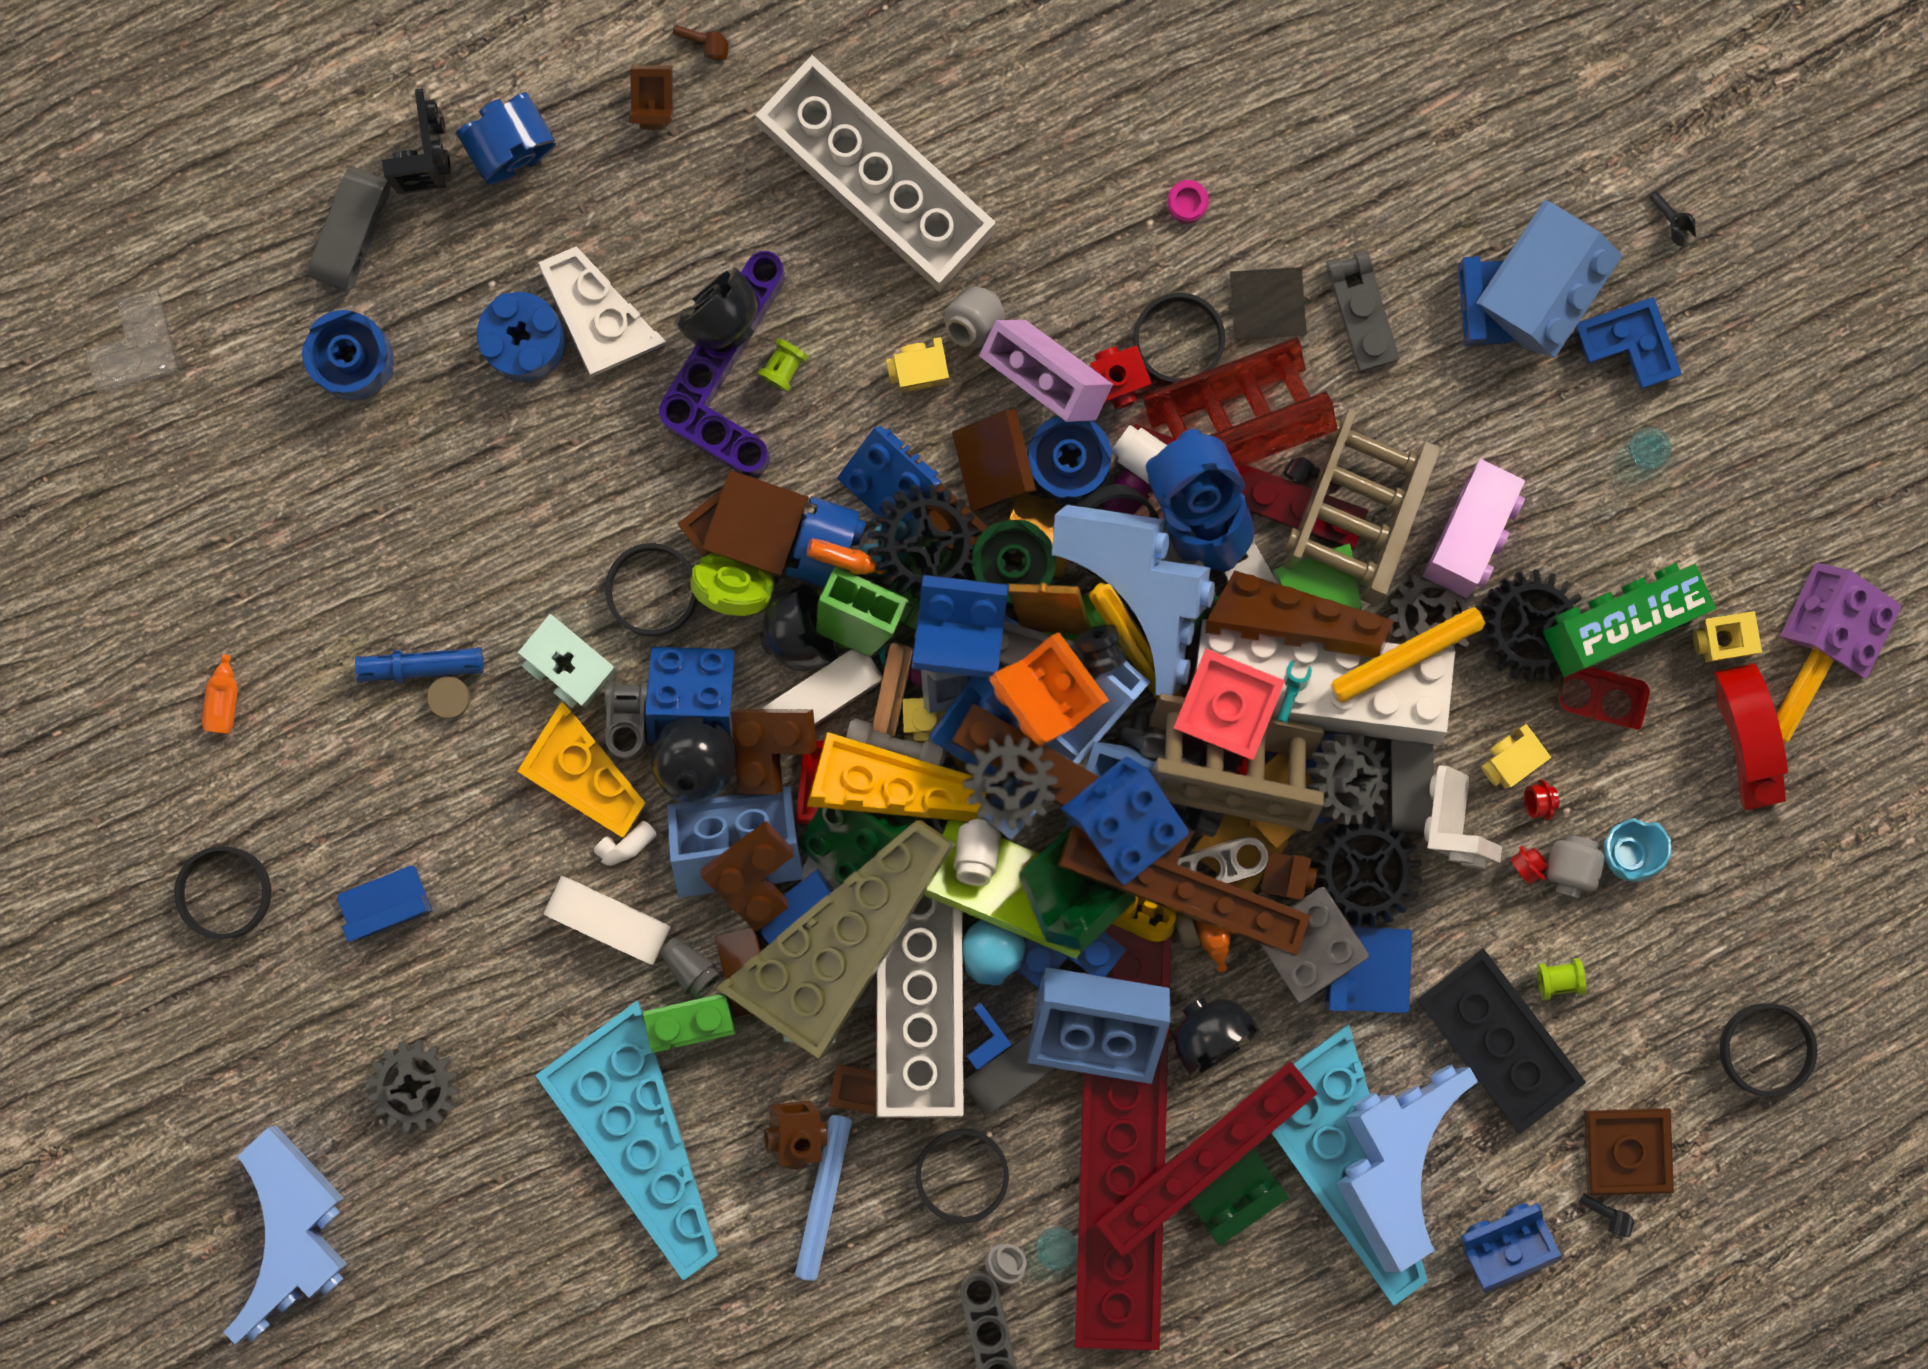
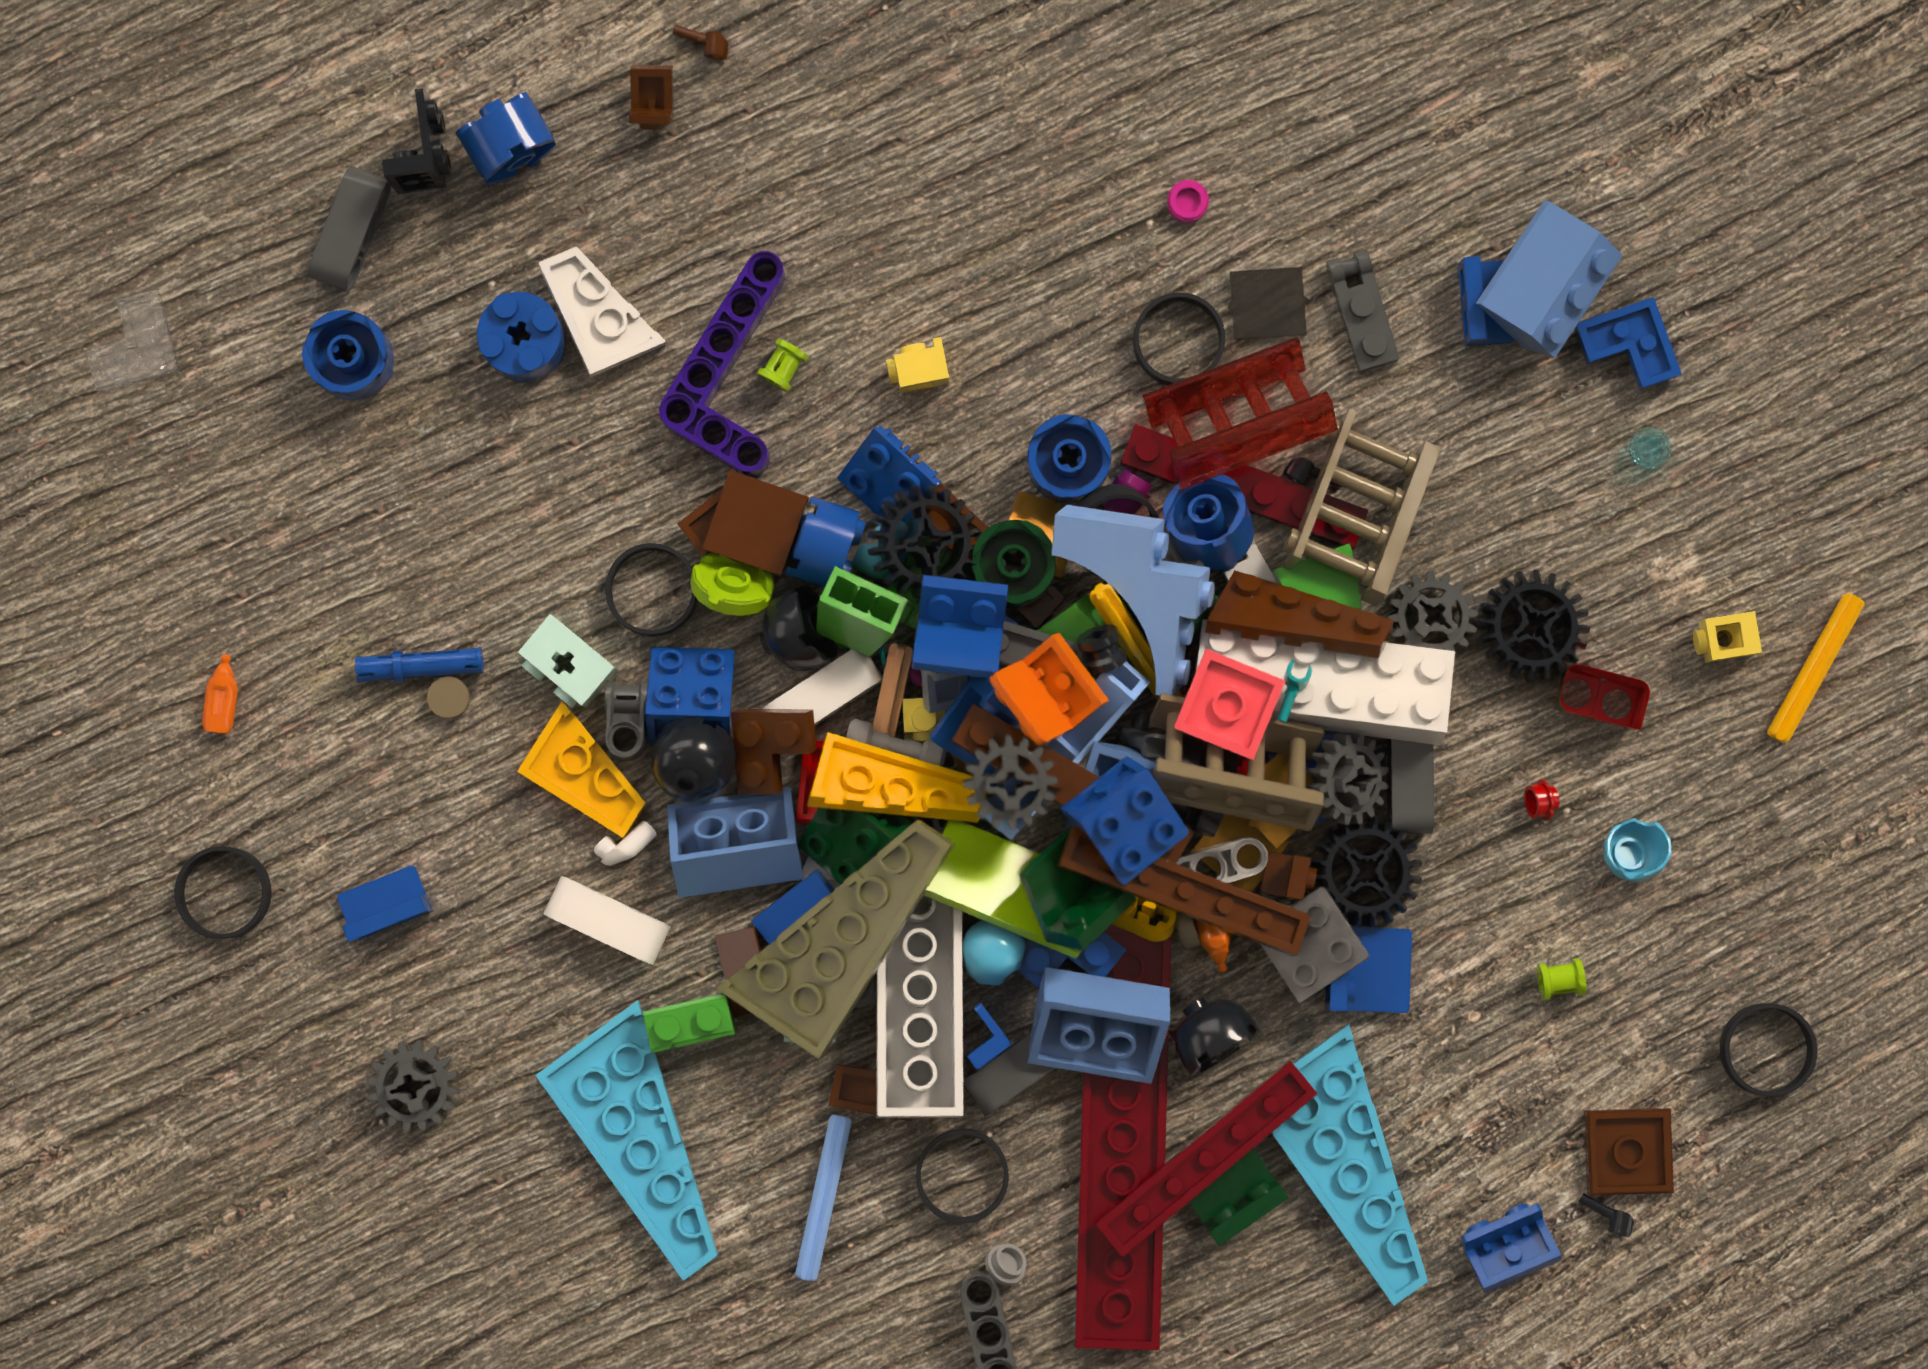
(295, 1254): light blue arch -> none
(690, 968): dark grey cone -> none
(721, 312): black cylinder -> none
(742, 871): reddish brown plate -> none
(795, 1134): reddish brown brick -> none
(853, 560): orange piece -> none
(875, 173): white brick -> none
(973, 316): light grey head -> none
(976, 852): white brick -> none
(993, 460): reddish brown tile -> none
(1046, 370): lavender brick -> none
(1049, 608): pearl gold piece -> none
(1056, 1248): clear light blue plate -> none
(1127, 365): red brick -> none
(1135, 449): white brick -> none
(1195, 481): blue brick -> none
(1387, 1188): light blue arch -> none
(1407, 654): yellow axle -> none
(1446, 825): white bracket -> none
(1475, 529): brick -> none
(1500, 1040): black plate -> none
(1515, 758): light yellow brick -> none
(1530, 864): red plate -> none
(1575, 866): light grey head -> none
(1629, 619): green brick -> none
(1677, 220): black hand -> none
(1754, 735): red arch -> none
(1841, 618): medium lavender bracket -> none

